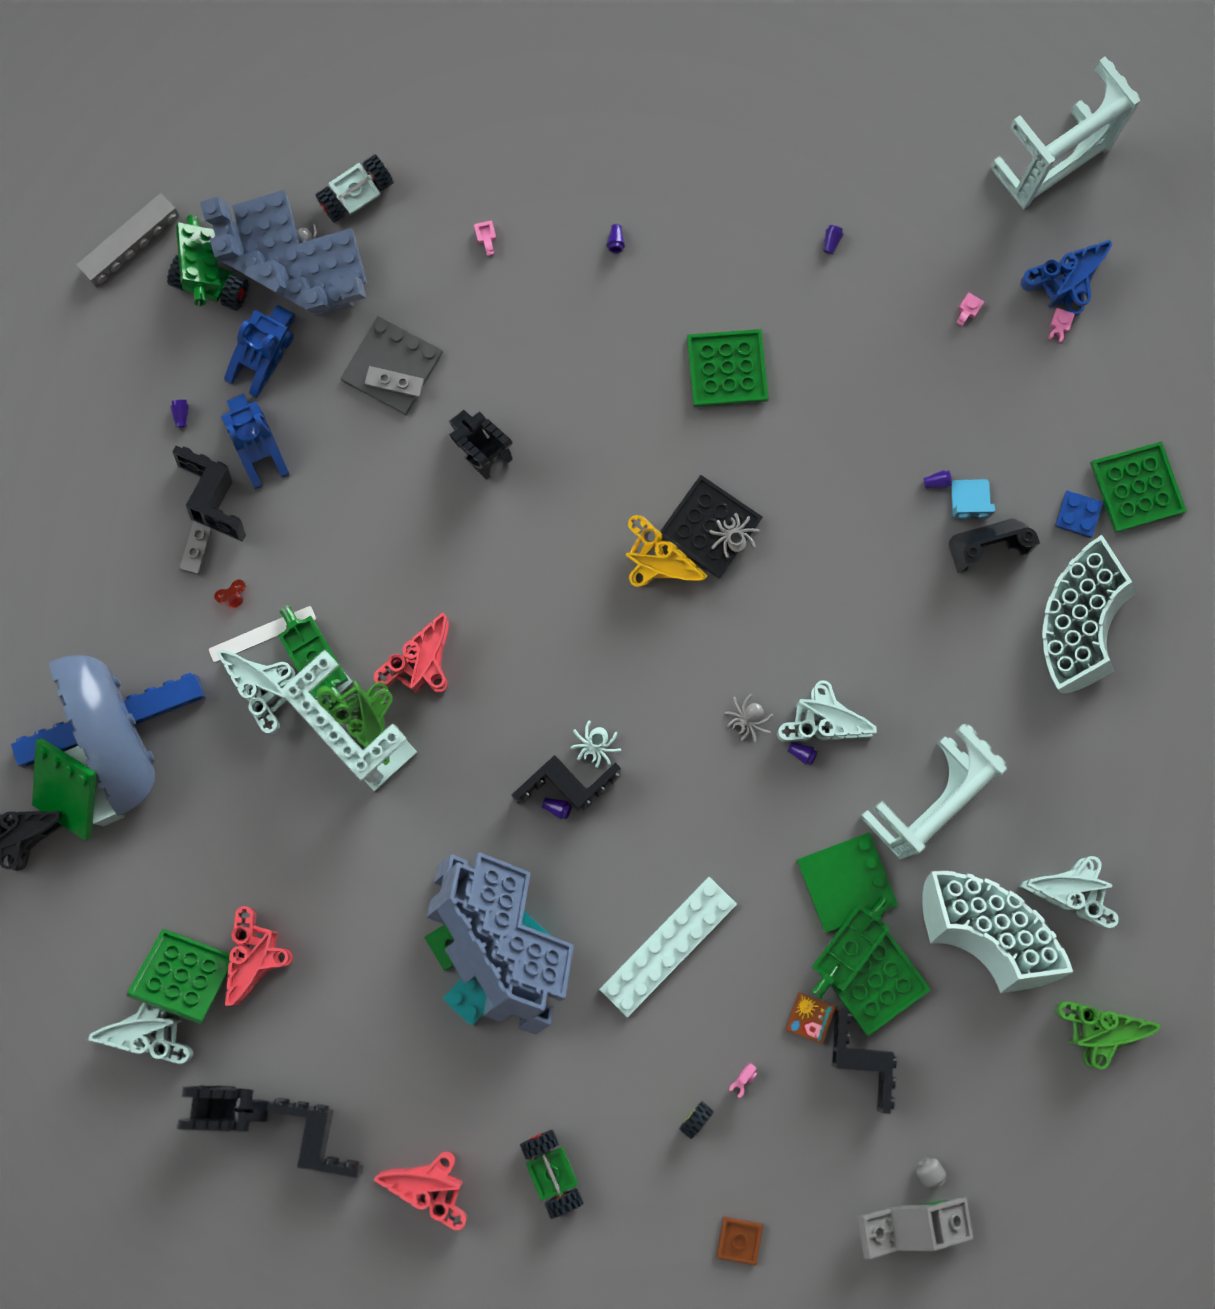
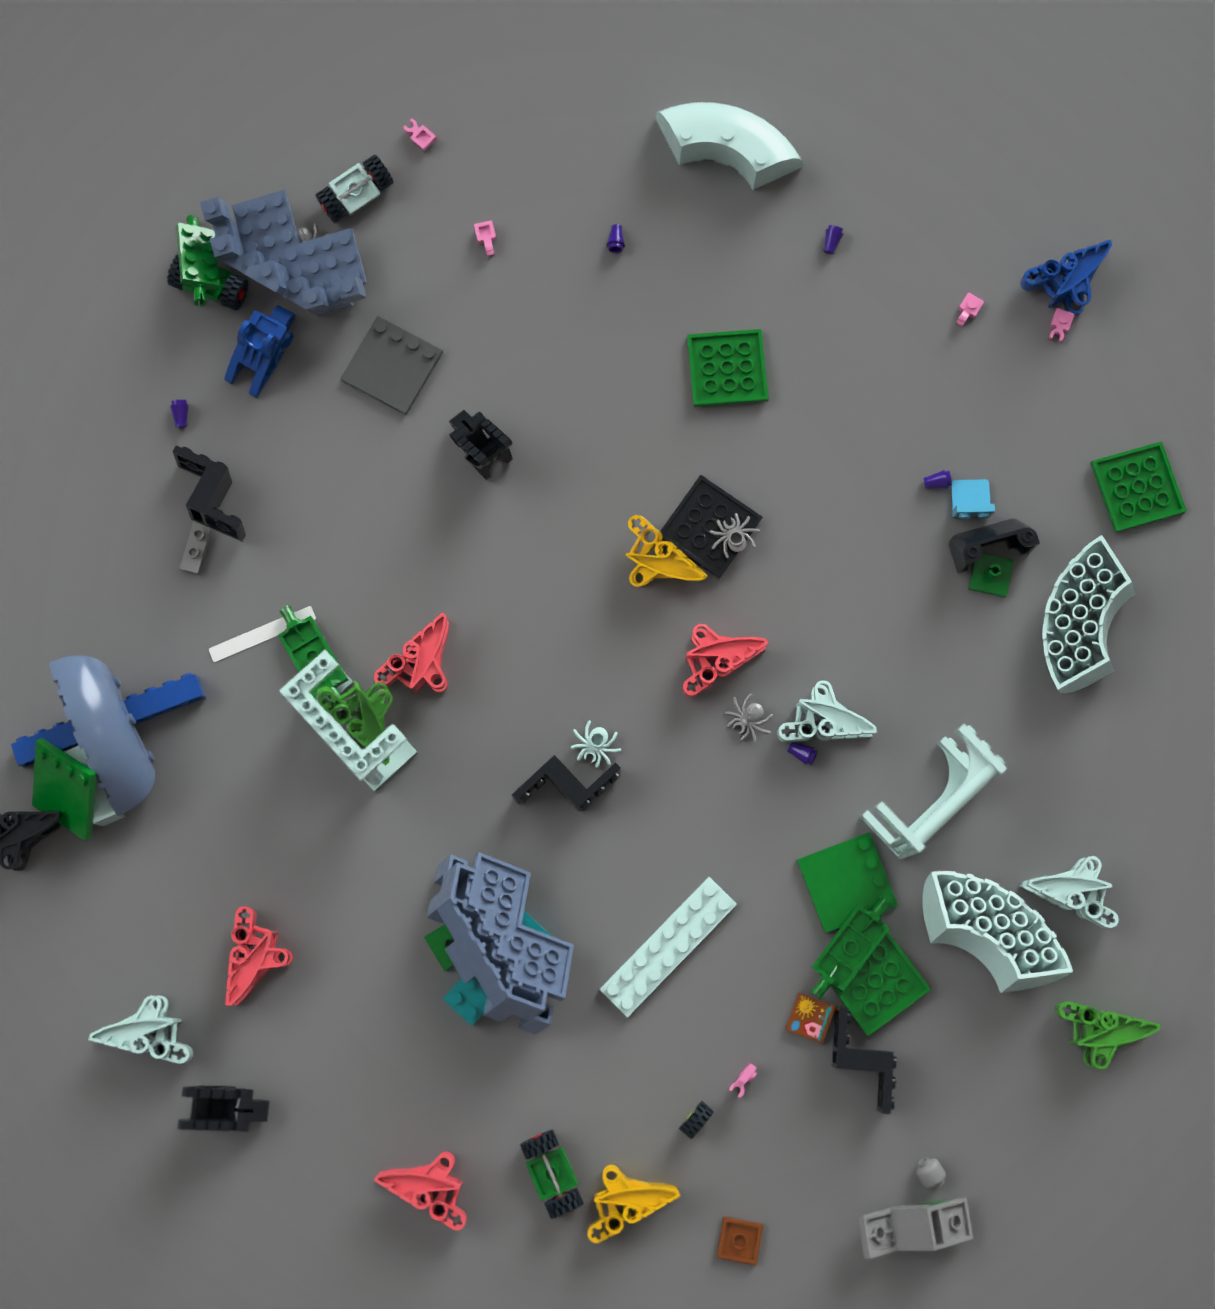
(128, 240): light grey brick -> none
(180, 976): green plate -> none
(232, 594): clear red piece -> none
(252, 437): blue piece -> none
(258, 678): light aqua piece -> none
(315, 1138): black bracket -> none
(394, 381): light grey plate -> none
(420, 136): none -> bright pink plate
(557, 807): dark purple cone -> none
(630, 1194): none -> yellow piece
(721, 650): none -> coral piece
(728, 138): none -> light aqua brick
(991, 575): none -> green tile
(1078, 514): blue plate -> none
(1092, 135): light aqua arch -> none

